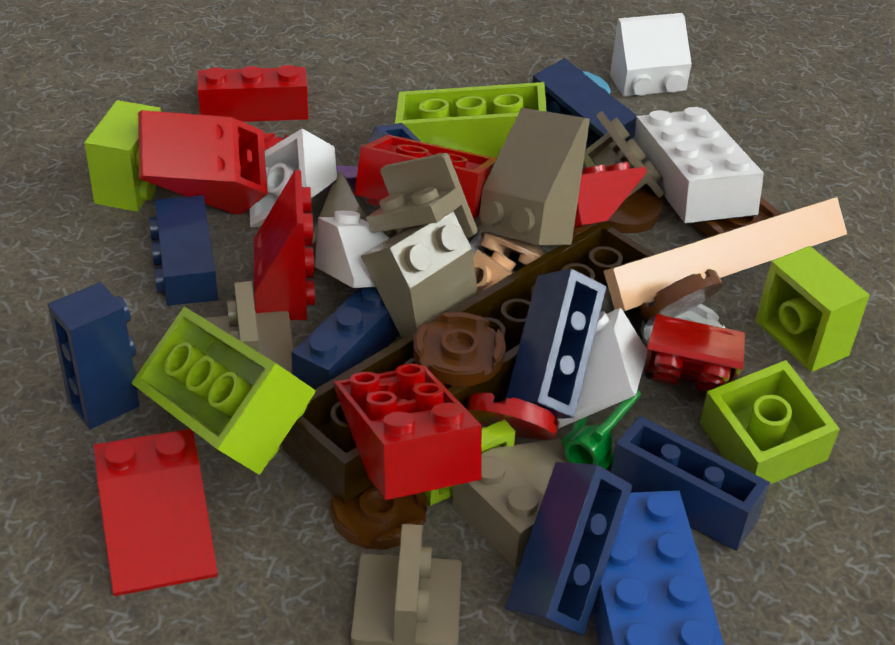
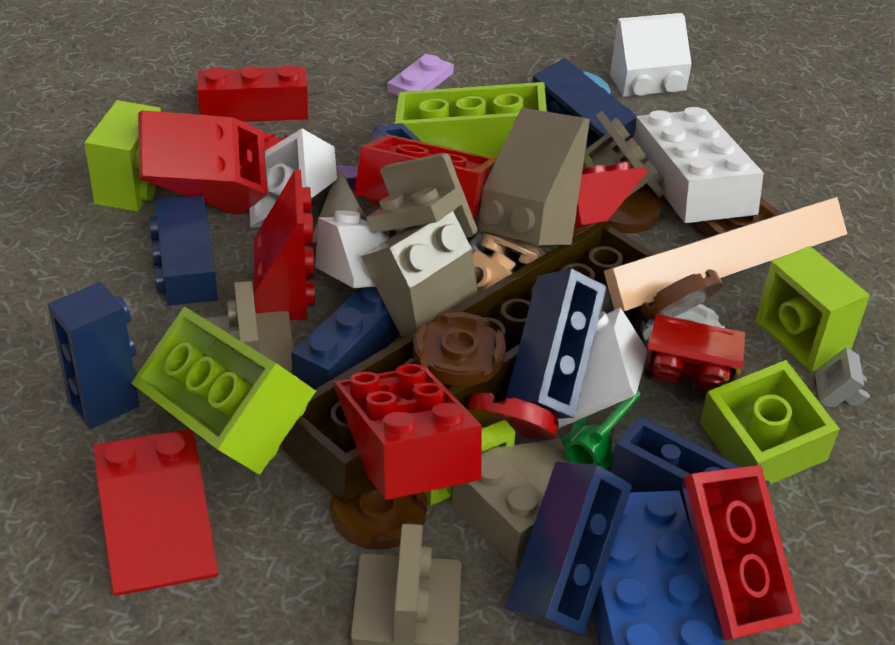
(421, 75): none -> lavender plate
(740, 551): none -> red slope
(841, 380): none -> light grey tile

